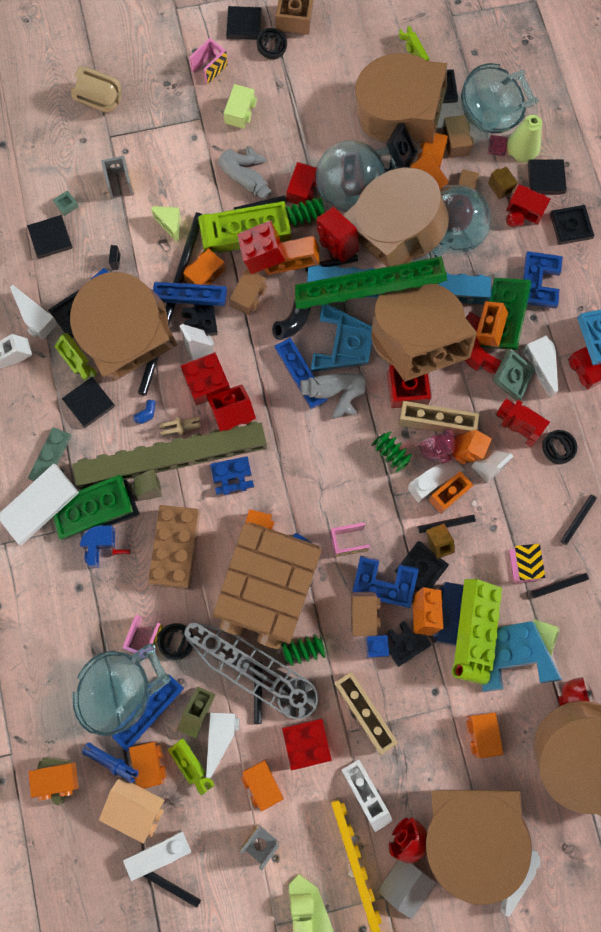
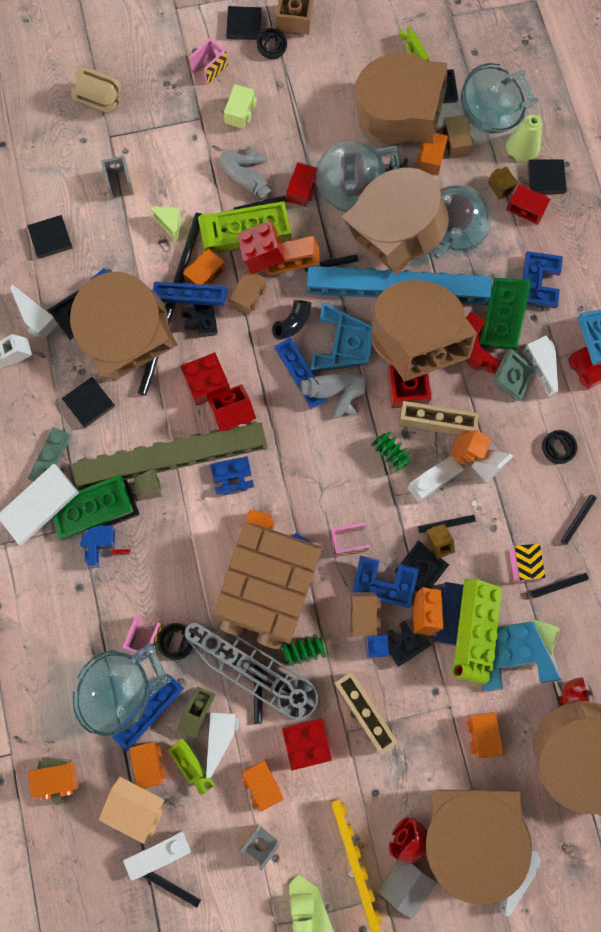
(65, 203): sand green plate -> none
(74, 356): lime plate -> none
(114, 257): black tile -> none
(116, 766): blue pin -> none
(147, 414): blue arm -> none
(174, 547): medium nougat brick -> none
(182, 426): tan arm -> none
(196, 342): white slope -> none
(305, 211): green piece -> none
(337, 234): red brick -> none
(367, 795): white slope -> none
(370, 283): green plate -> none
(401, 146): black tile -> none
(429, 165): orange brick -> none
(439, 447): clear pink cylinder -> none
(450, 492): orange brick -> none
(468, 178): medium nougat tile -> none
(492, 324): orange brick -> none
(497, 145): clear pink plate -> none
(515, 219): red piece -> none
(522, 420): red hips -> none
(571, 224): black tile -> none

